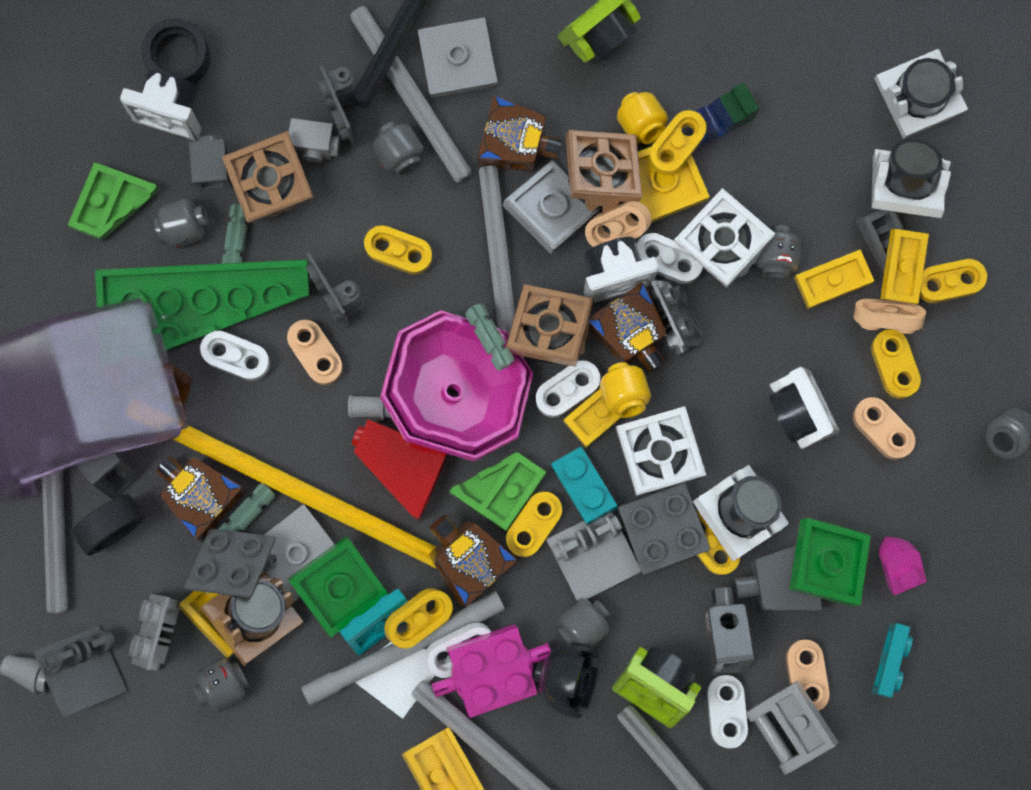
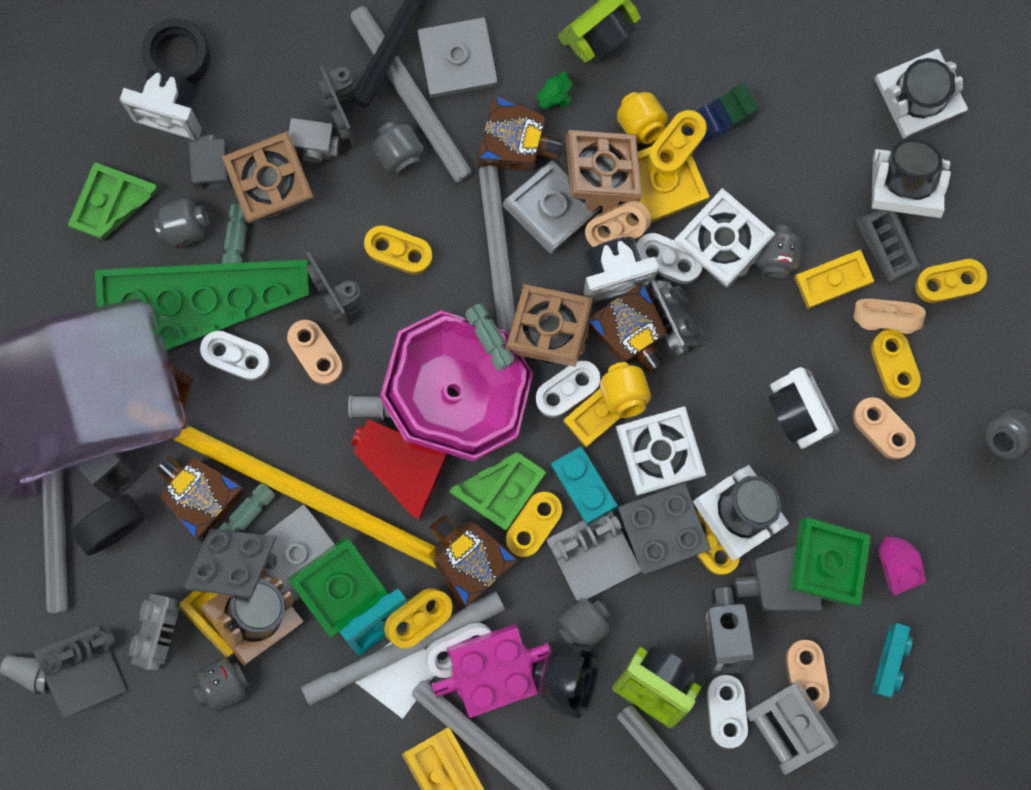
(555, 91): none -> green plant
(904, 266): yellow plate -> none

